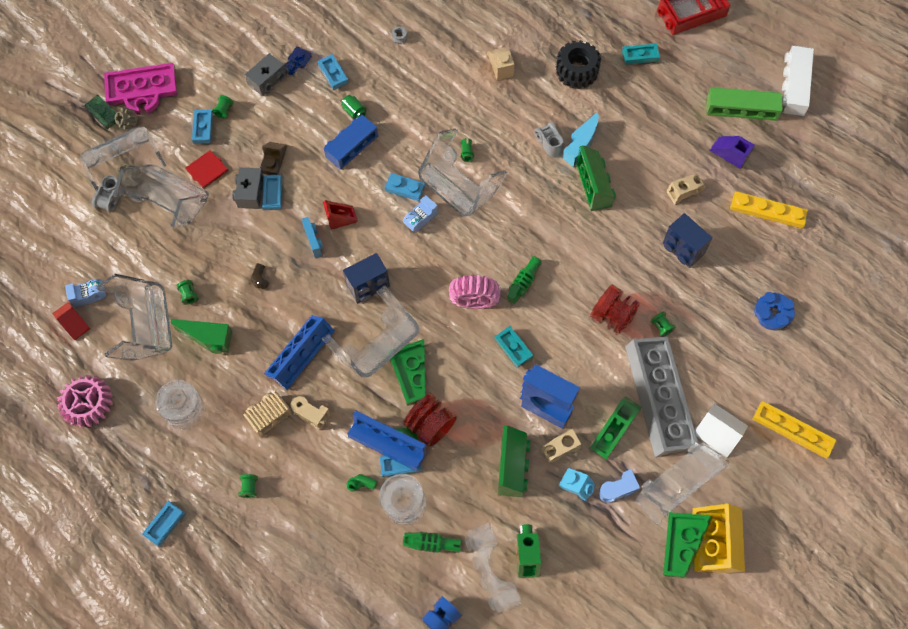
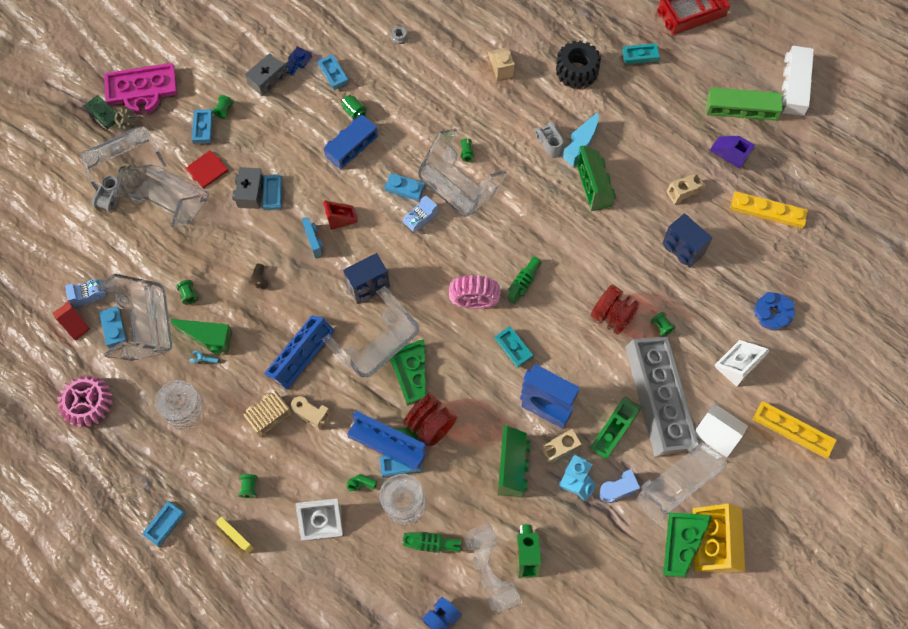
(113, 326): none -> dark azure plate
(202, 358): none -> medium azure hand
(232, 533): none -> light yellow tile
(272, 157): dark brown slope -> none
(319, 519): none -> white slope
(578, 468): none -> medium azure bracket
(741, 361): none -> white slope

